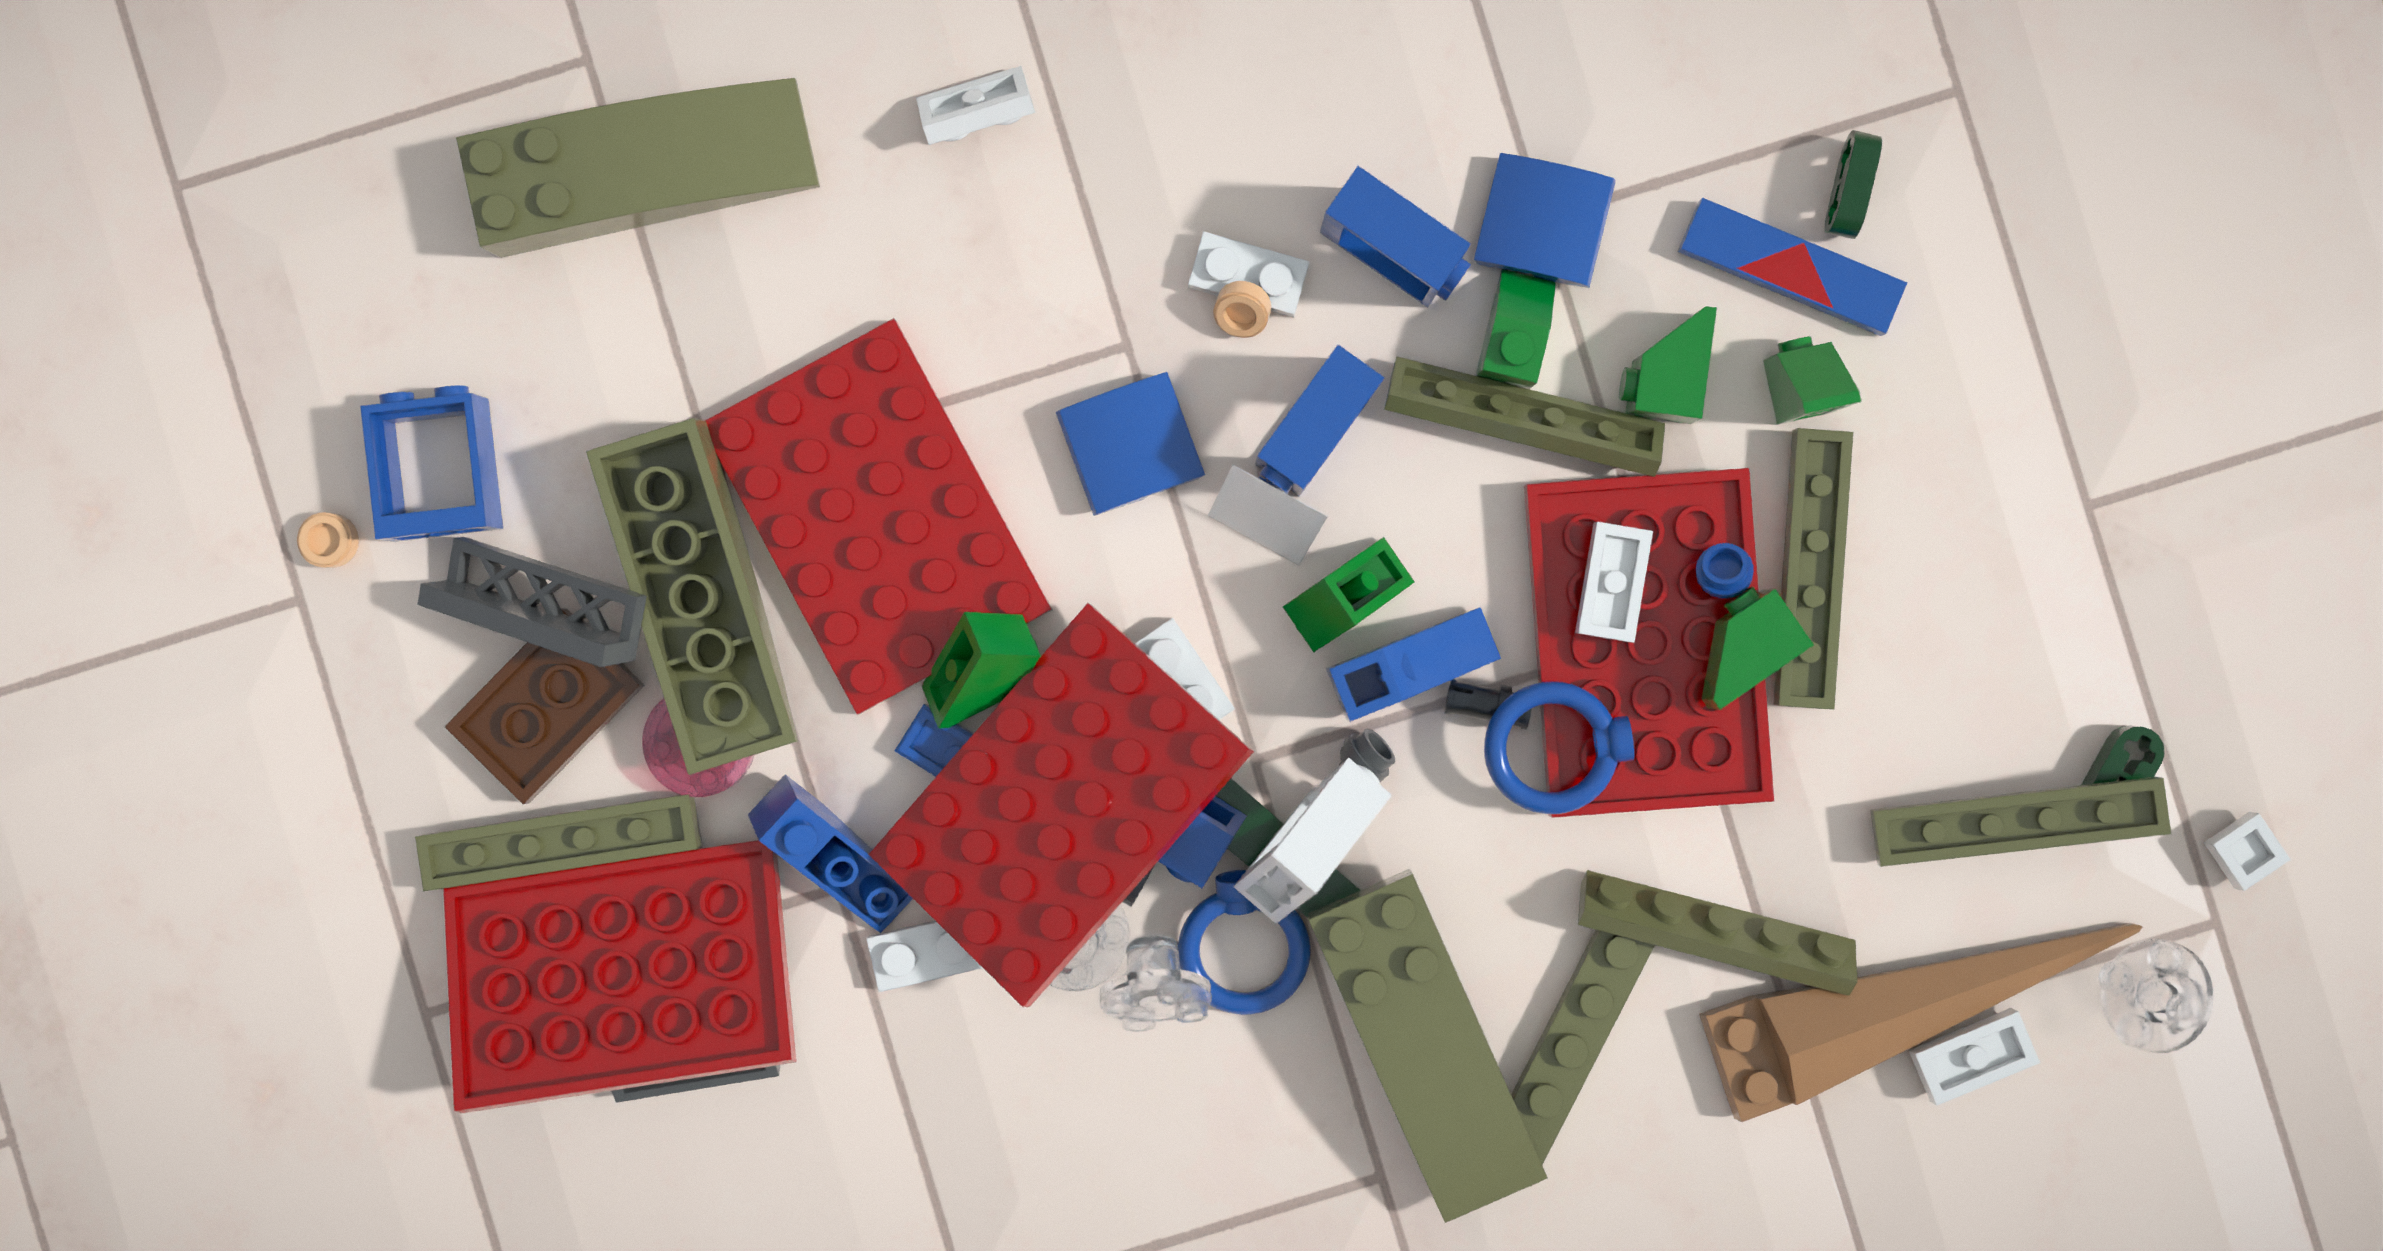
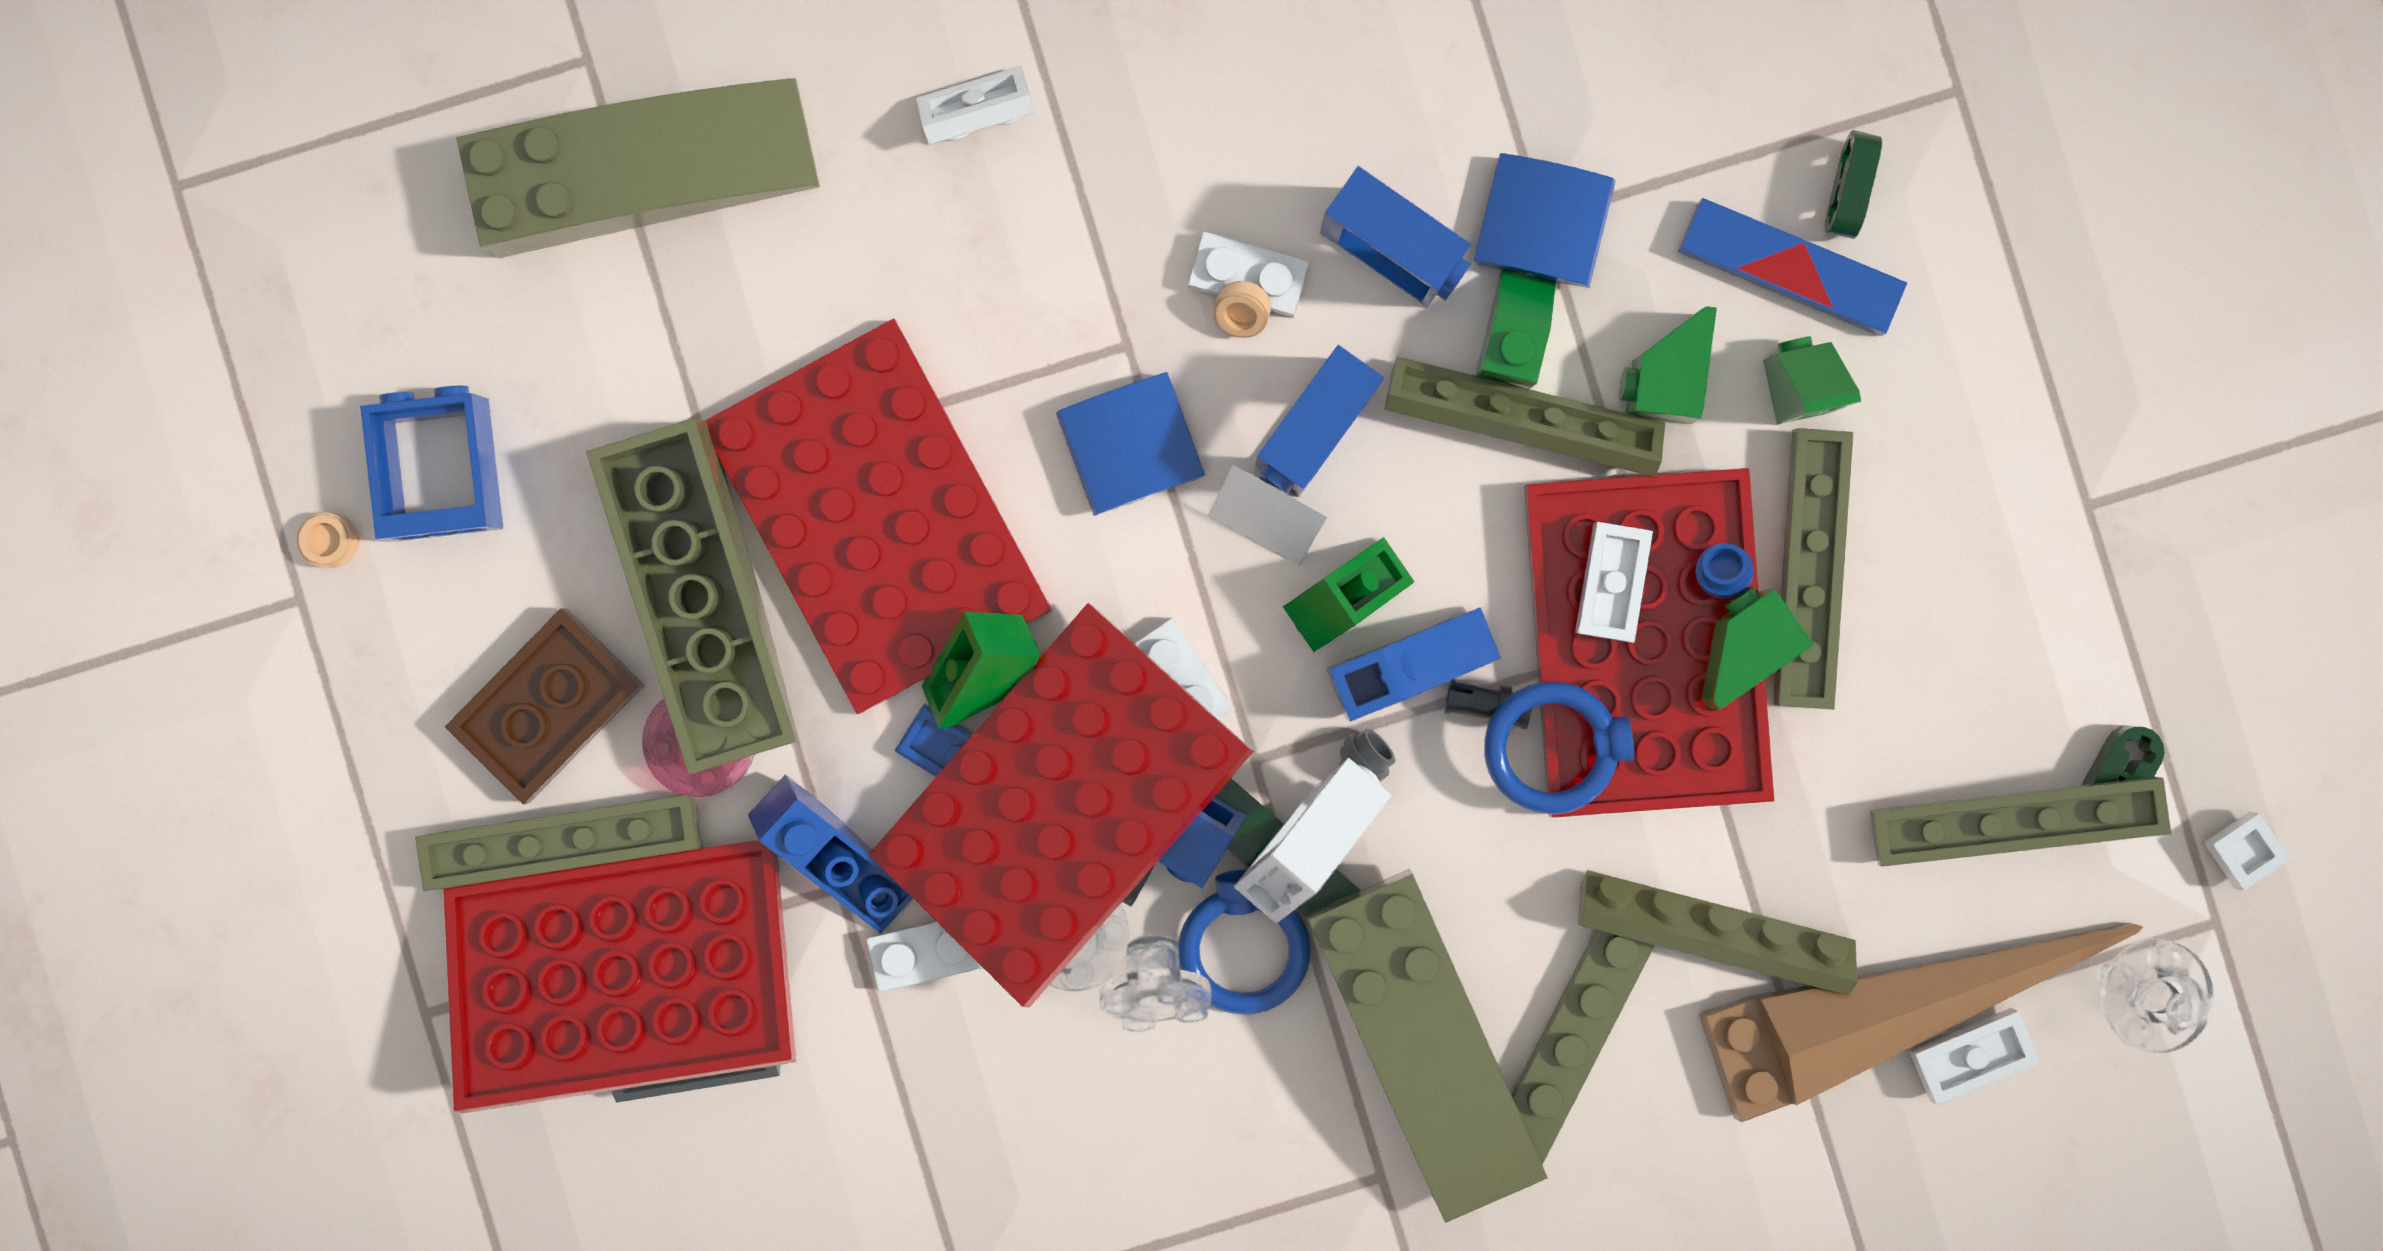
(526, 620): dark grey fence -> none

